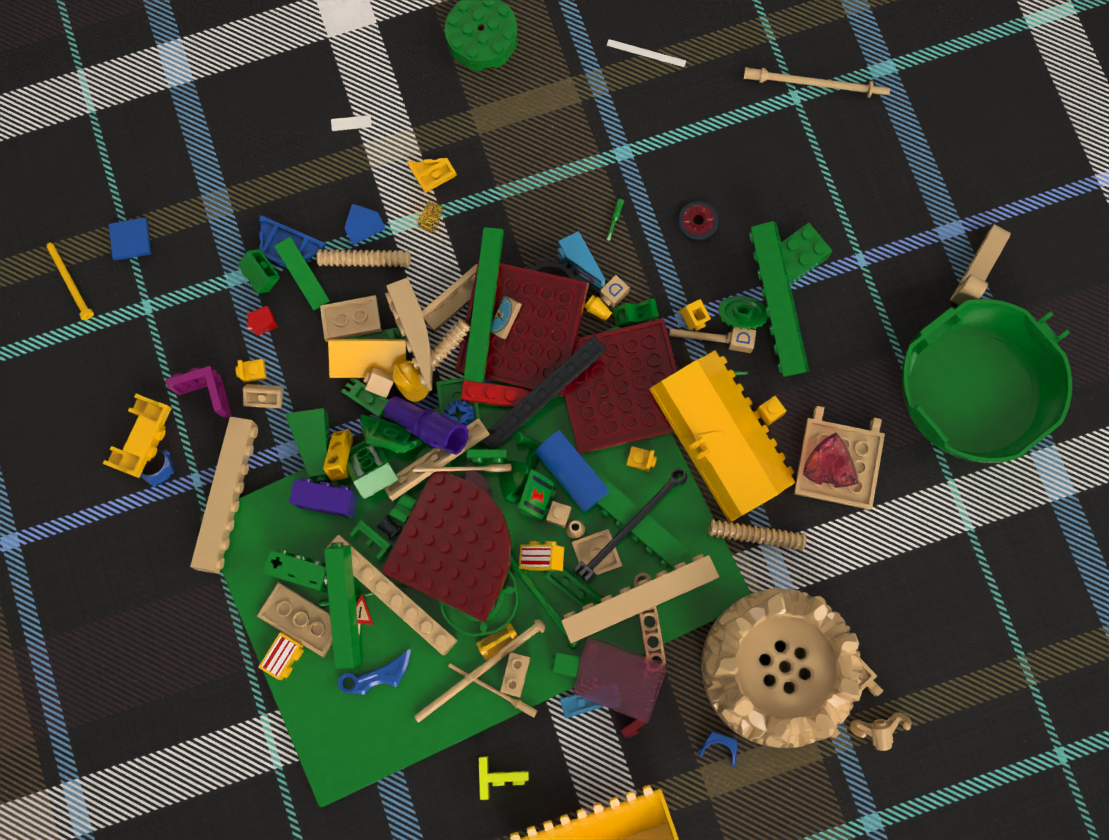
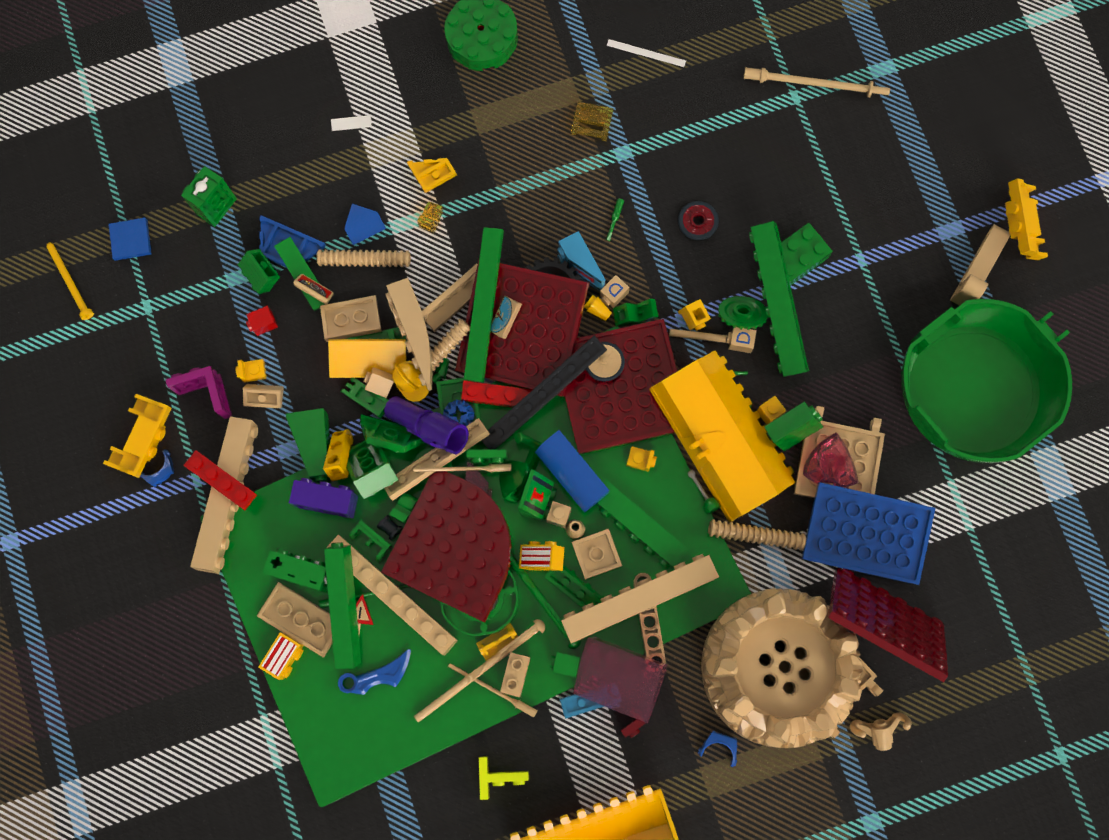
(209, 196): none -> green piece
(220, 480): none -> red plate
(313, 288): none -> slope
(441, 371): none -> green bar
(586, 571): black hinge -> none
(592, 115): none -> clear yellow plate
(608, 365): none -> tan wheel
(710, 504): none -> hinge
(794, 426): none -> green brick
(868, 533): none -> blue plate
(889, 623): none -> dark red plate
(1024, 219): none -> yellow bracket

